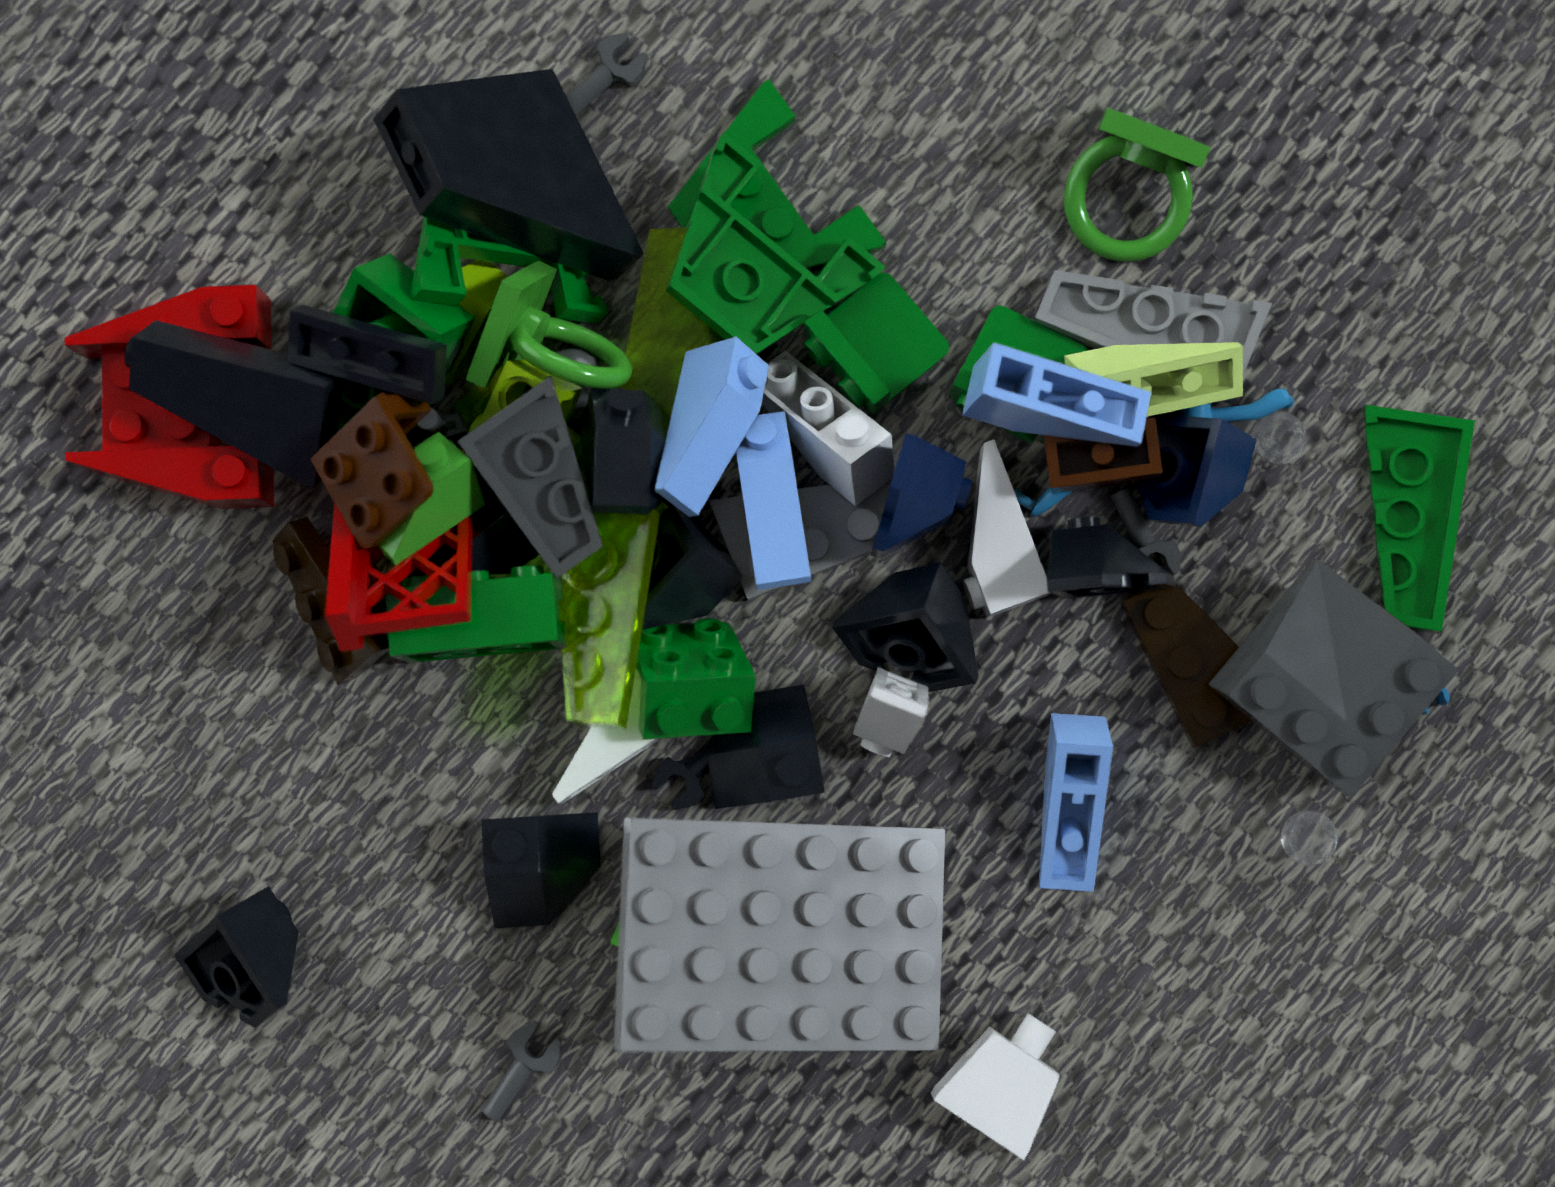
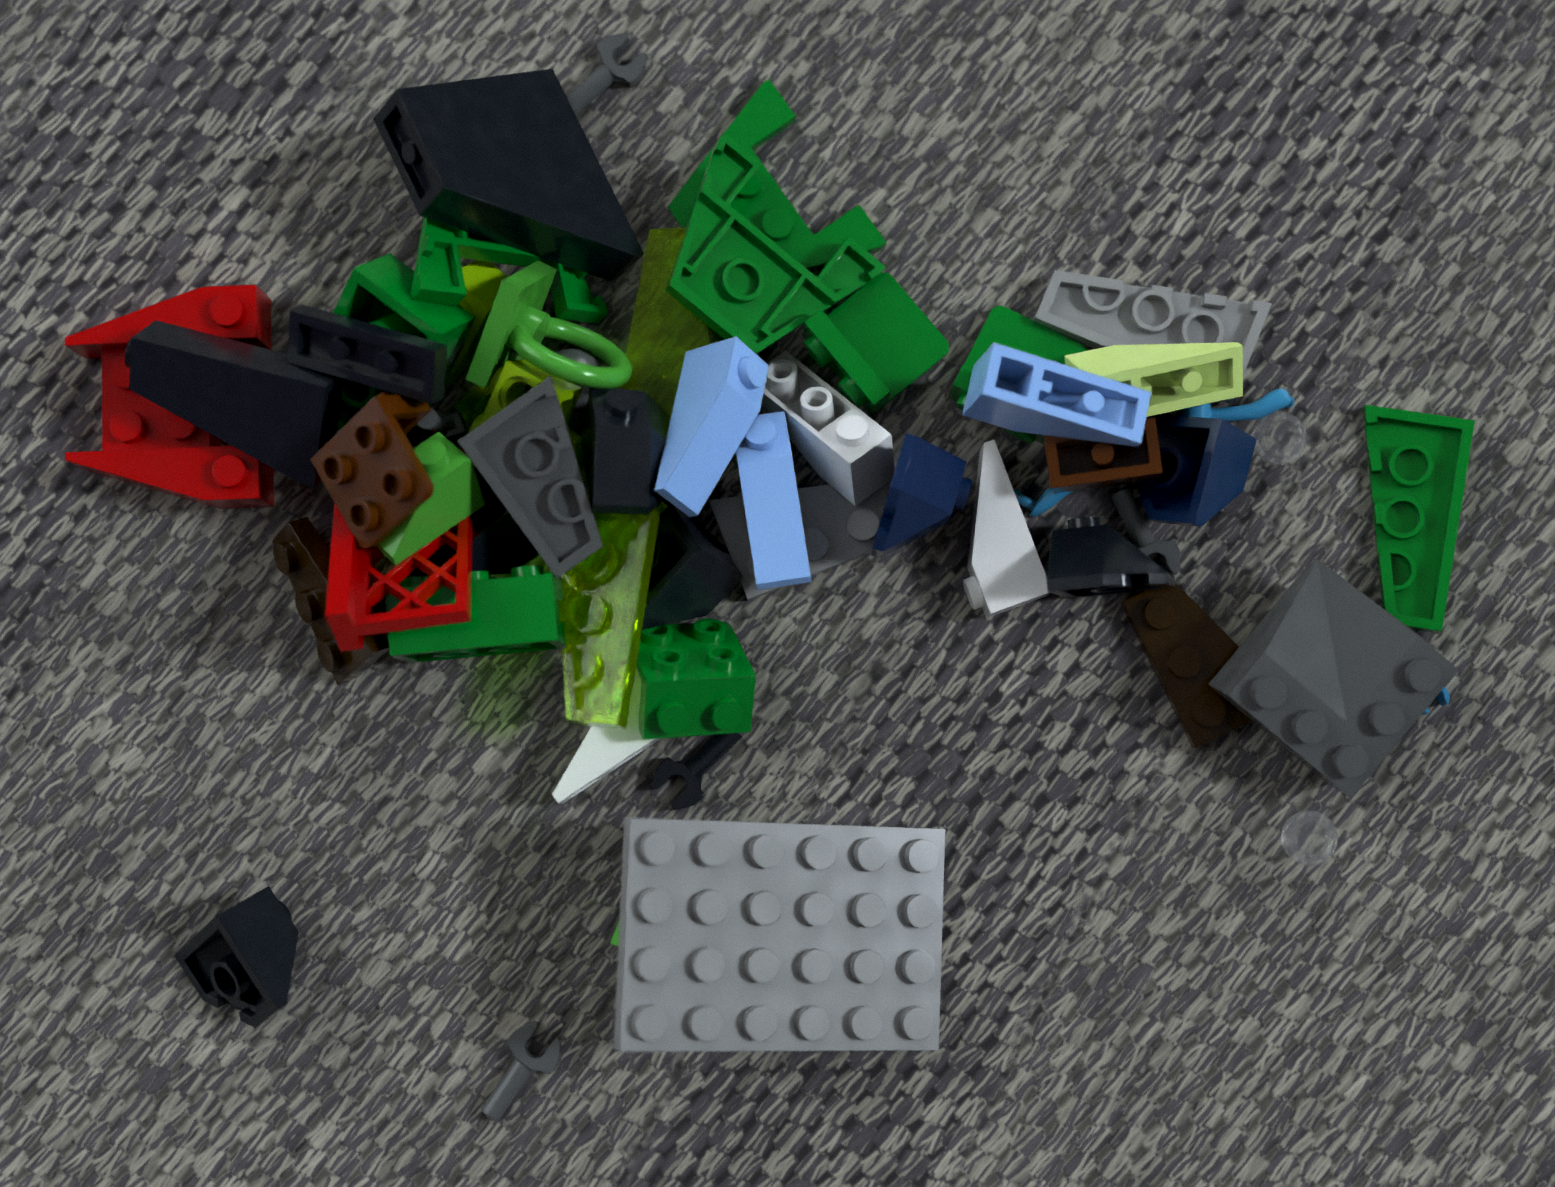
(537, 865): black slope -> none
(773, 759): black slope -> none
(891, 713): white slope -> none
(916, 625): black slope -> none
(1002, 1085): white torso -> none
(1074, 800): light blue slope -> none
(1145, 146): bright green tile -> none

